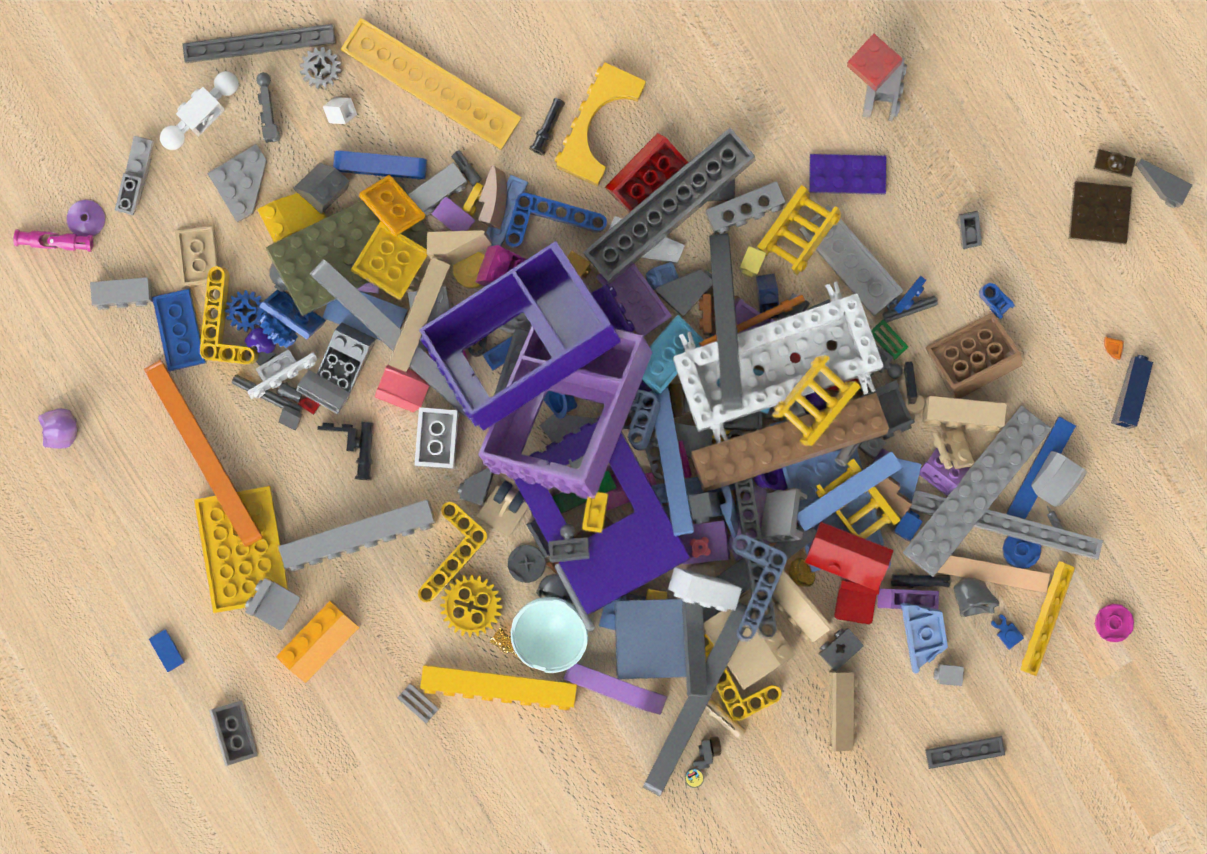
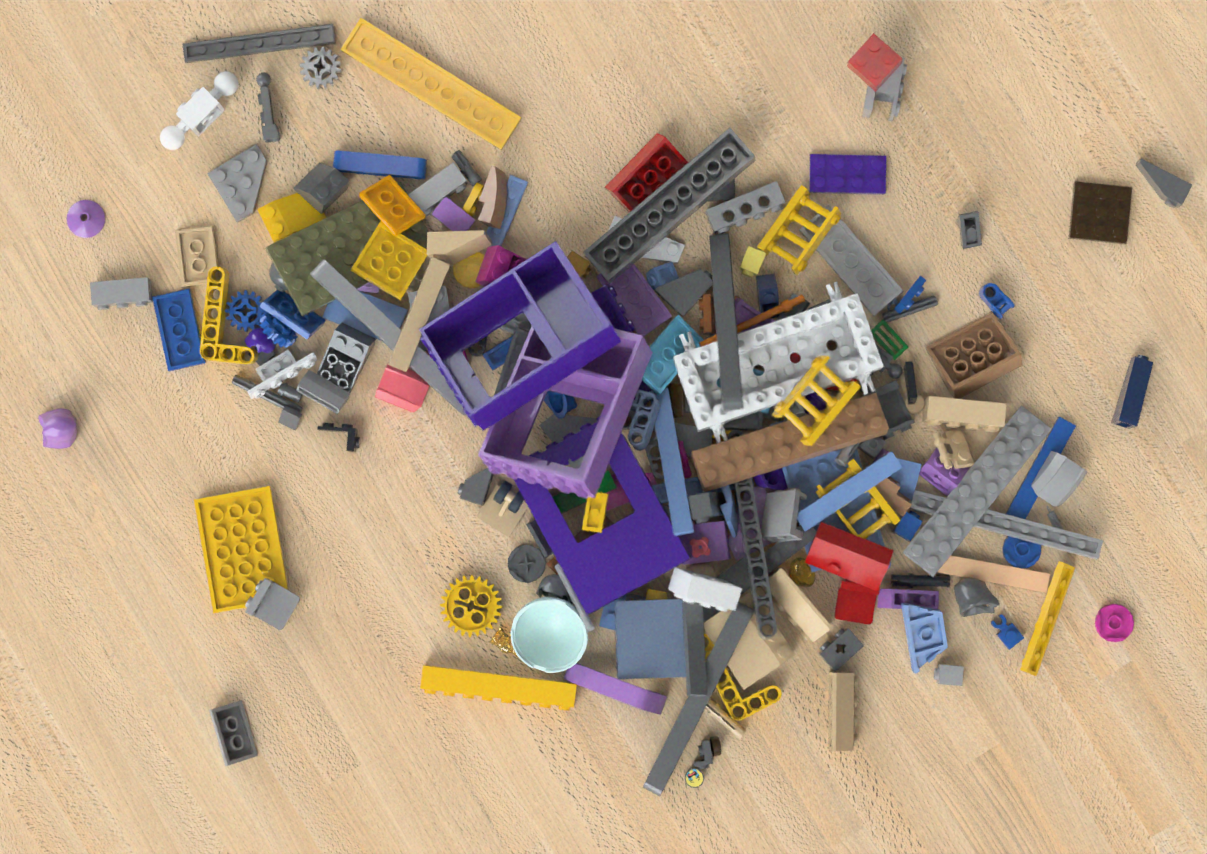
(67, 241): dark pink piece -> none
(135, 175): light grey slope -> none
(166, 650): blue tile -> none
(203, 453): orange beam -> none
(309, 404): red tile -> none
(317, 641): light orange slope -> none
(340, 110): white panel -> none
(357, 534): light grey brick -> none
(364, 461): black pin -> none
(413, 709): light grey tile -> none
(436, 438): white brick -> none
(456, 554): yellow beam -> none
(544, 135): black pin -> none
(550, 214): blue beam -> none
(569, 548): dark grey plate -> none
(609, 86): yellow arch -> none
(762, 585): sand blue beam -> none
(965, 752): dark grey tile -> none
(1113, 347): orange tile -> none
(1114, 163): dark brown tile -> none

